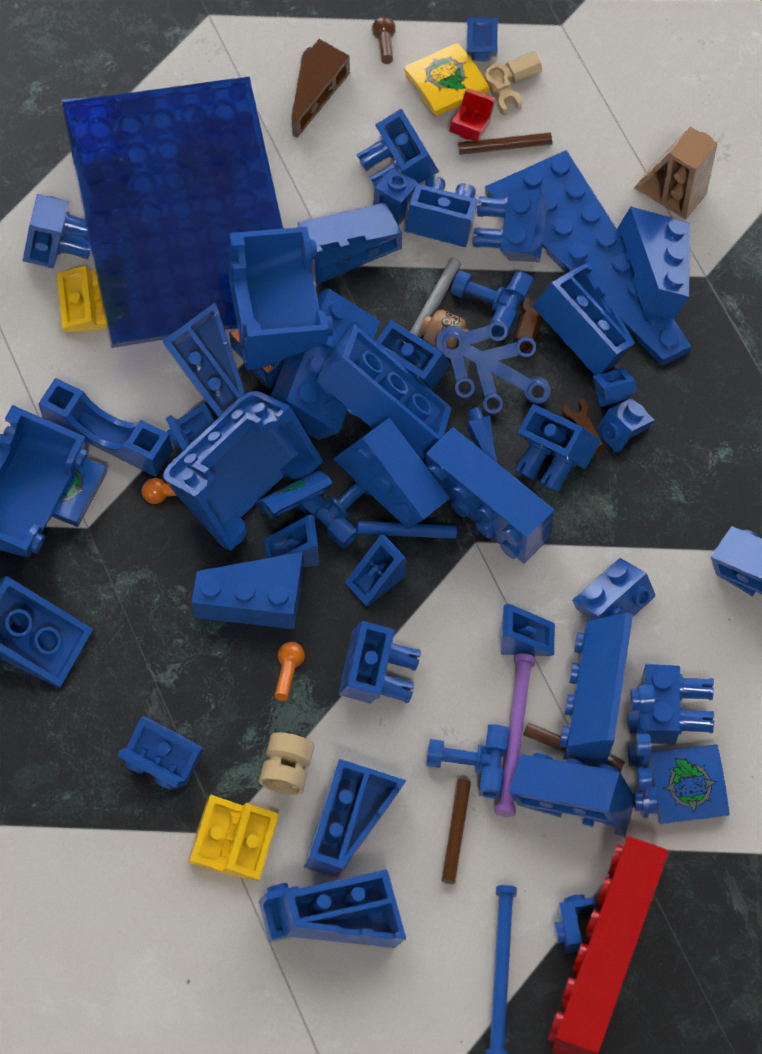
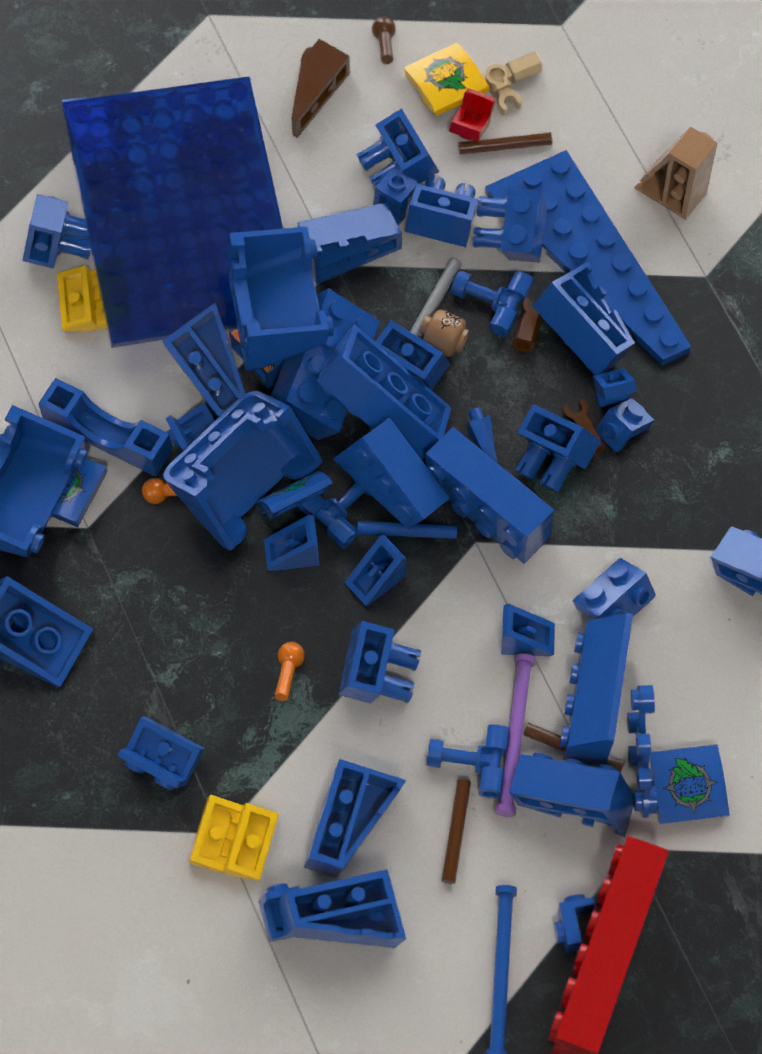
(251, 592): blue wedge -> none
(287, 759): tan wheel -> none
(482, 38): blue bracket -> none
(488, 363): blue plant -> none
(659, 258): blue wedge -> none
(670, 718): blue brick -> none

